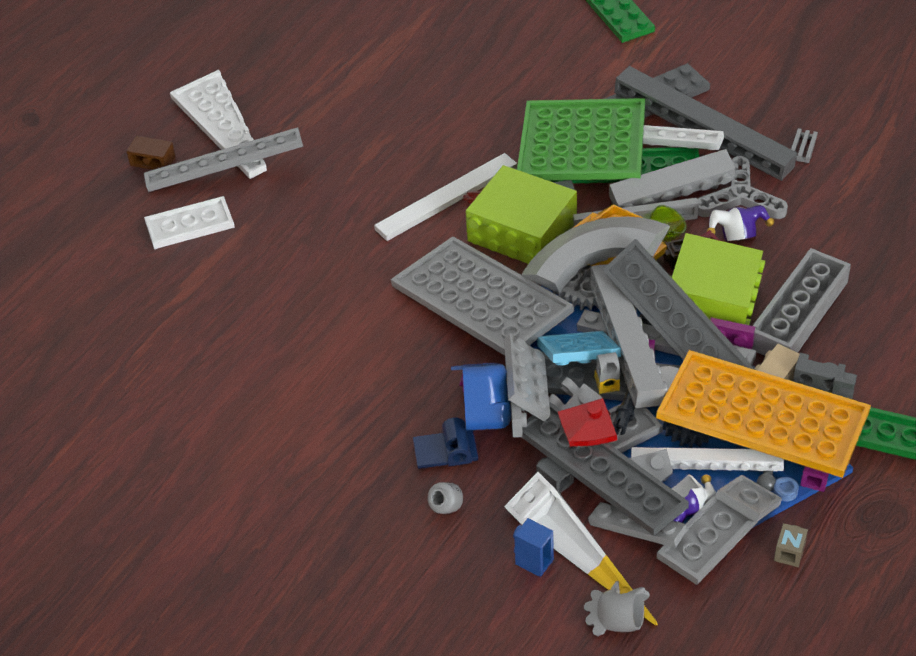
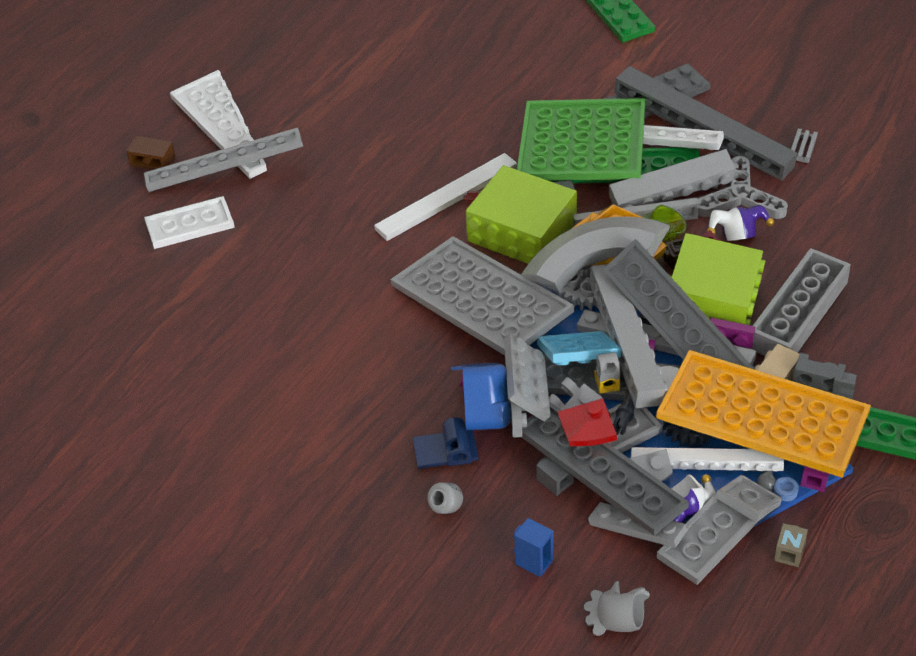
(546, 506): white plate -> none

